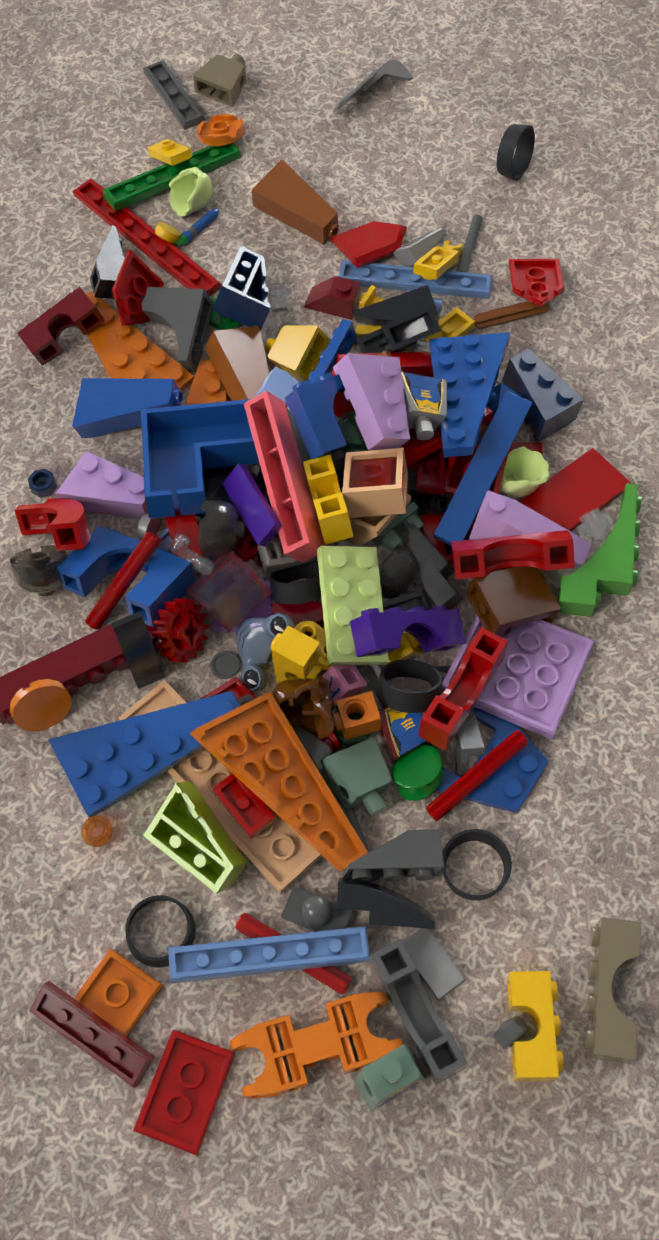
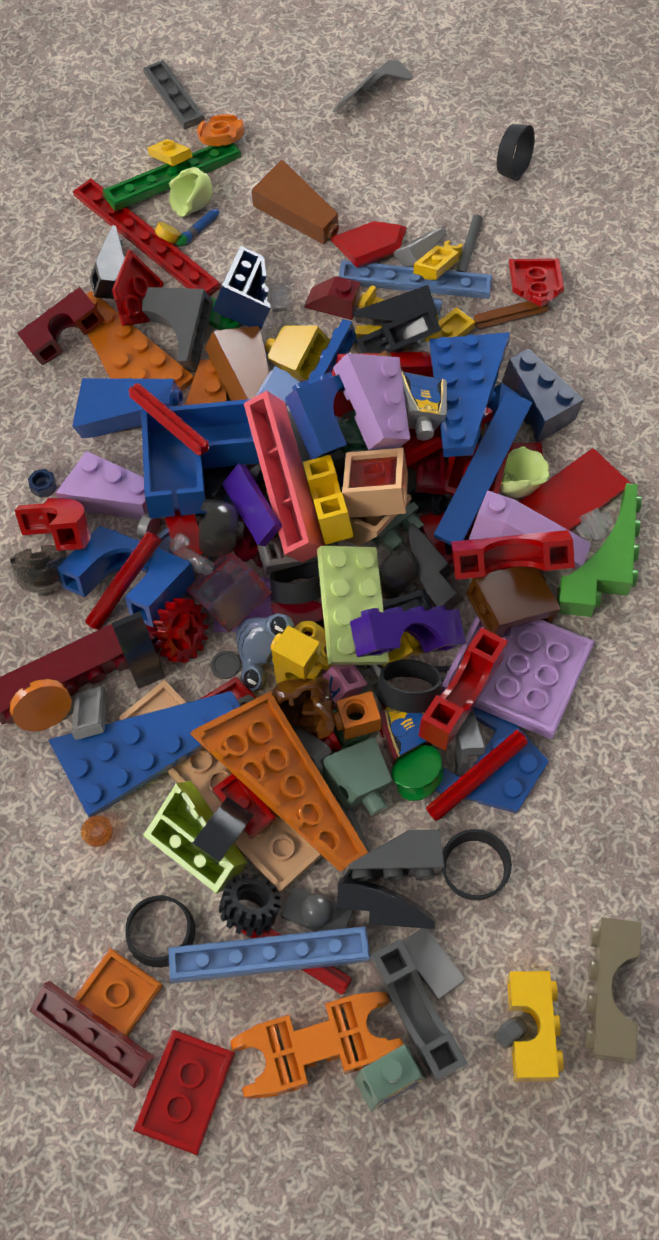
(89, 713): none -> light grey tile
(169, 419): none -> red axle
(221, 79): dark tan torso -> none
(222, 830): none -> black slope
(244, 917): none -> black tyre

